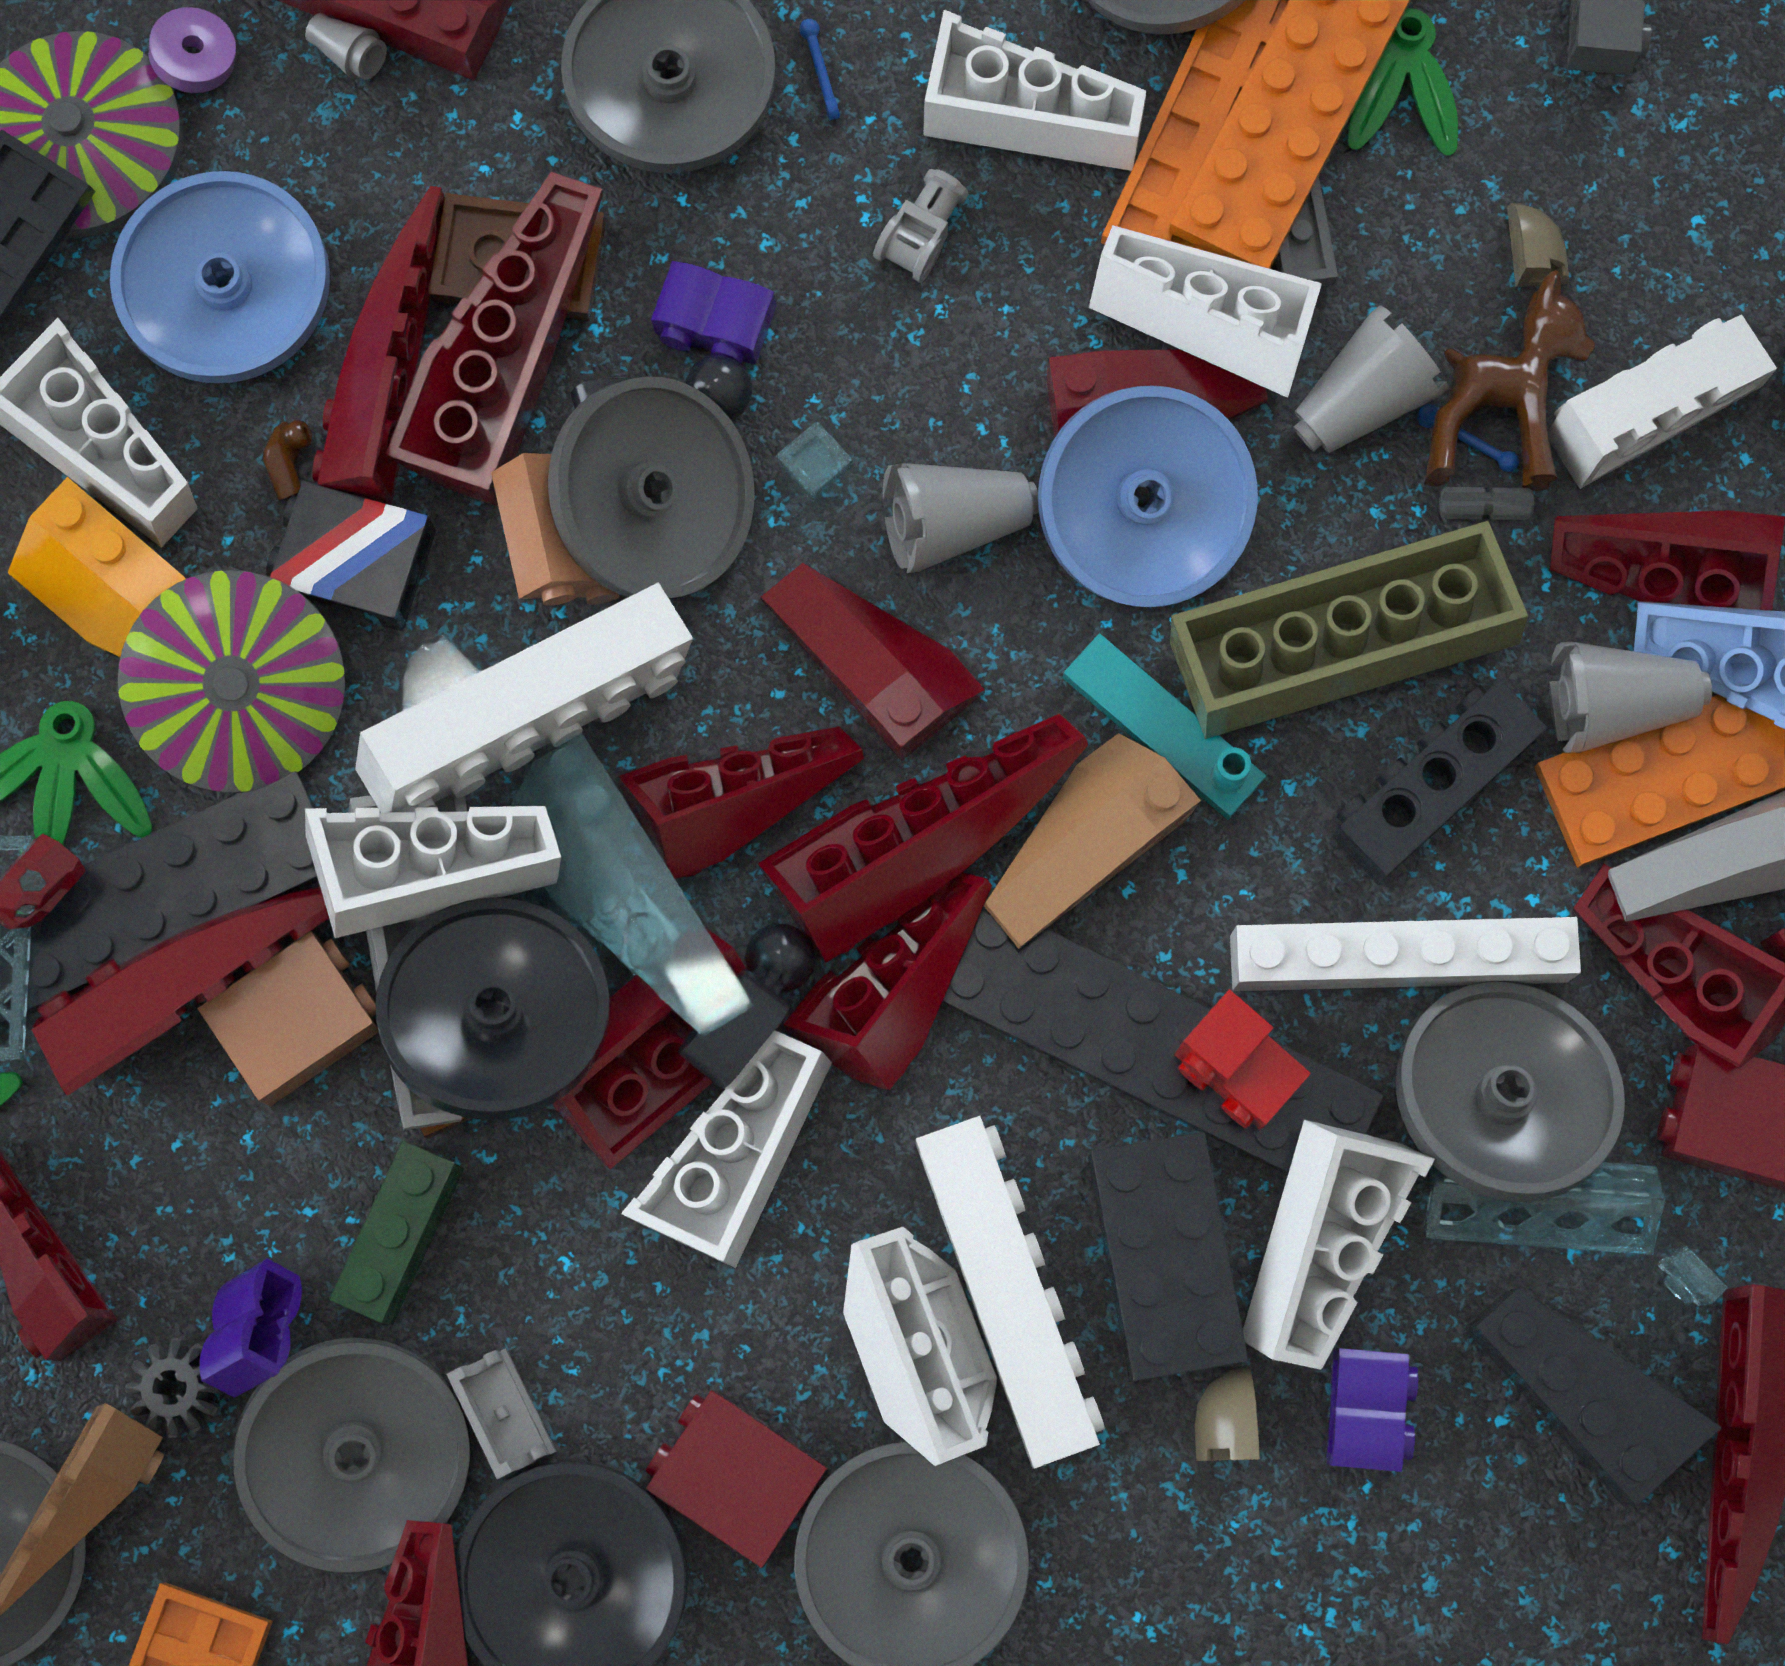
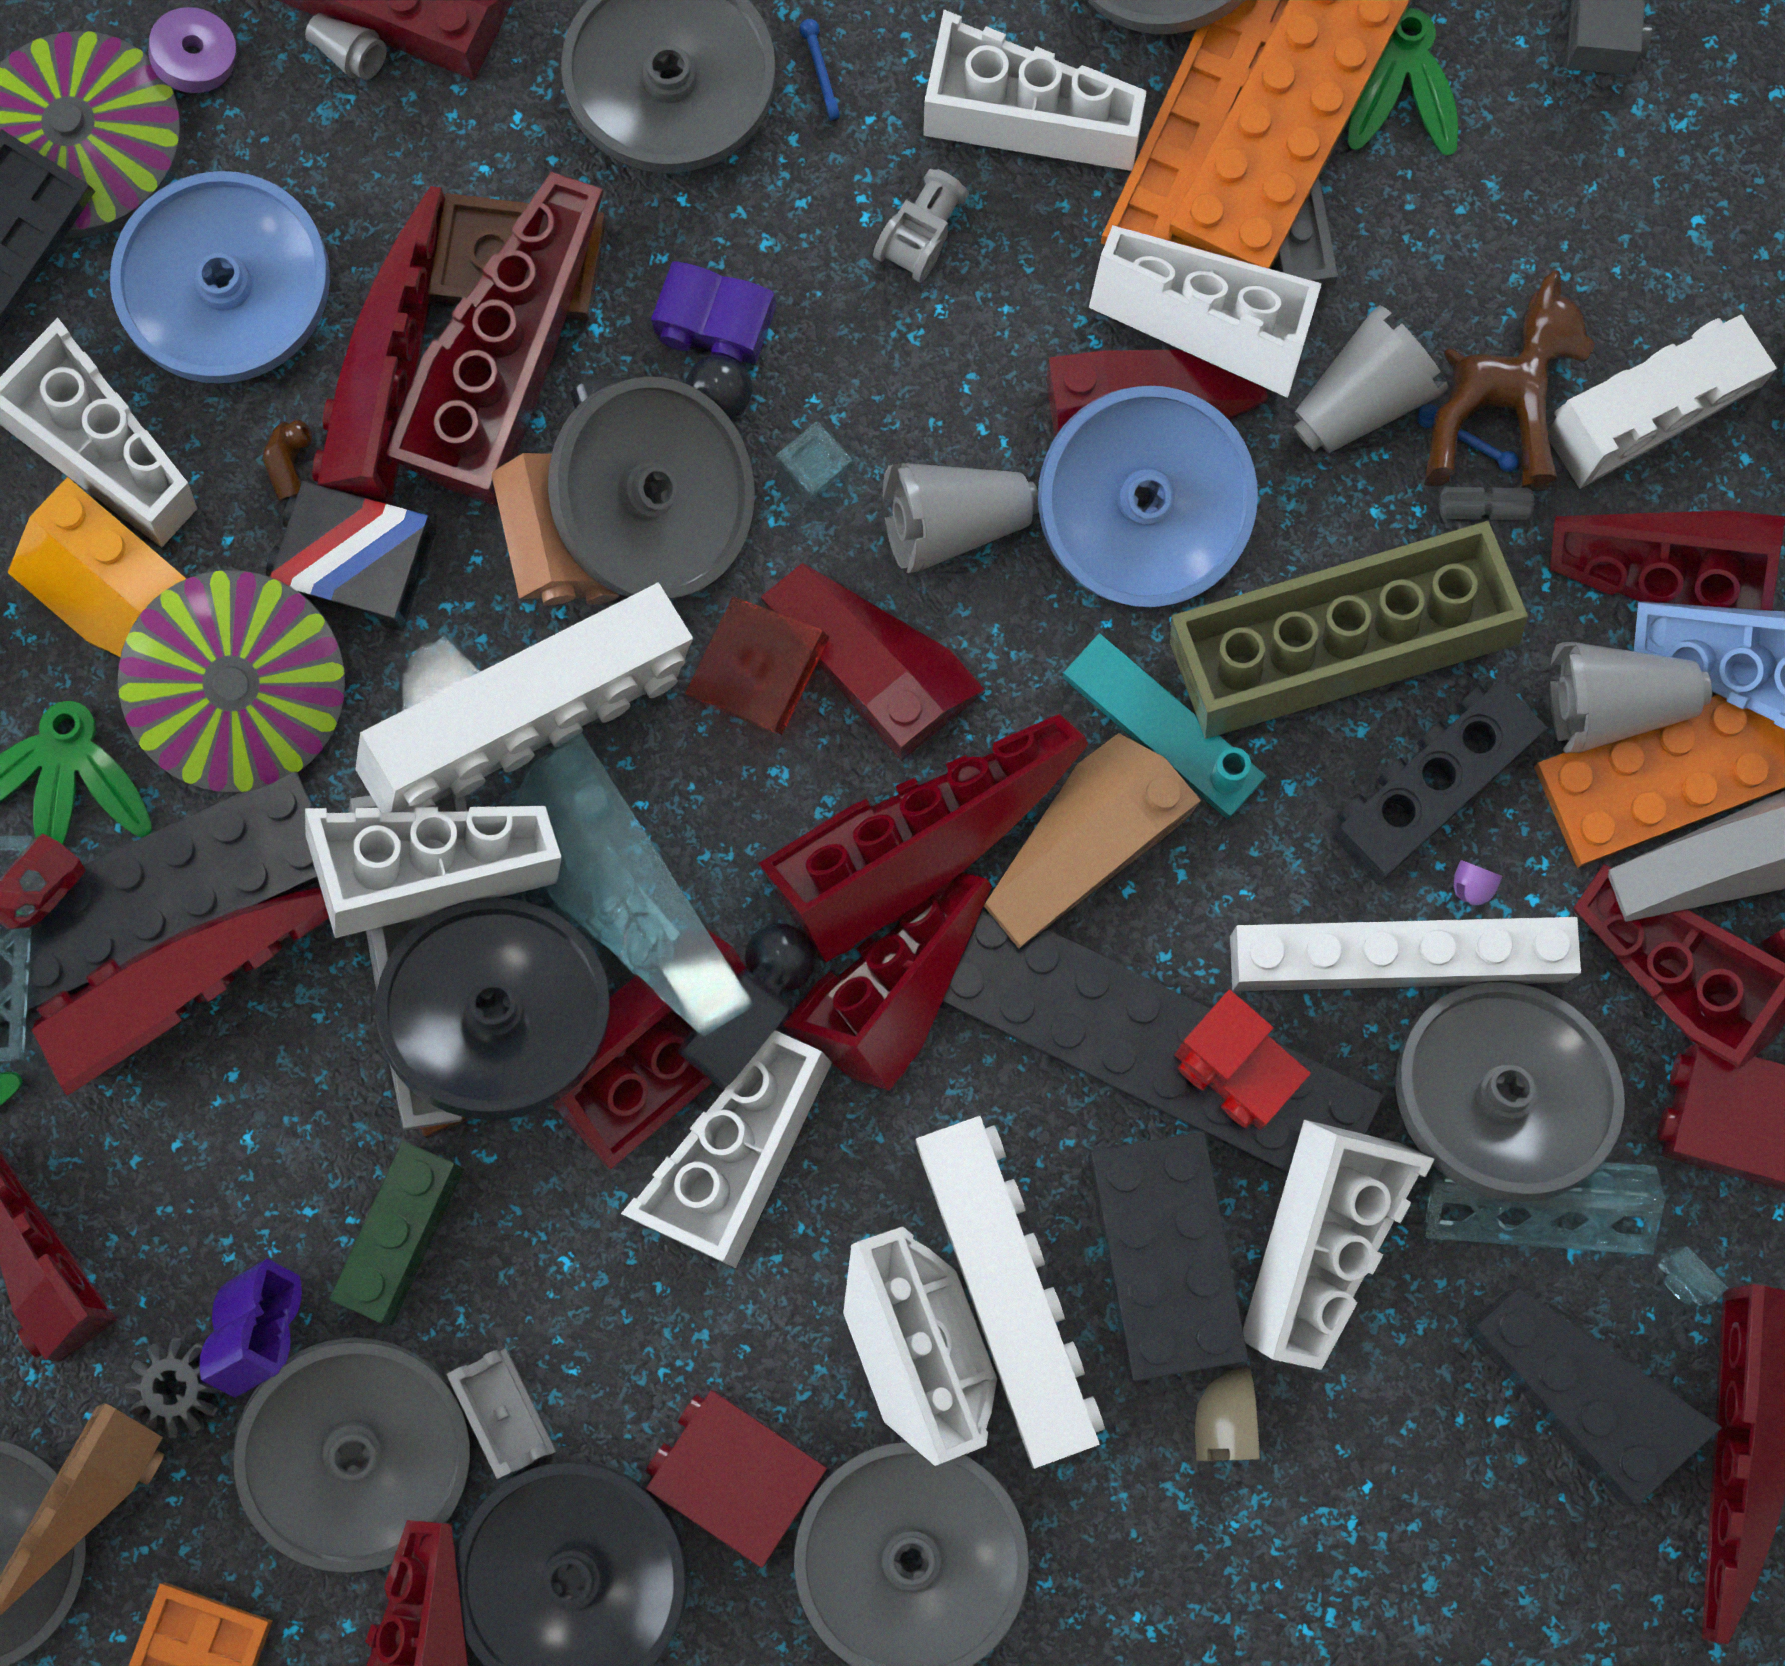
(291, 1017): nougat brick -> none
(718, 805): dark red wedge -> none
(757, 665): none -> clear red plate
(1369, 1410): dark purple brick -> none
(1474, 883): none -> medium lavender hinge
(1535, 246): dark tan brick -> none

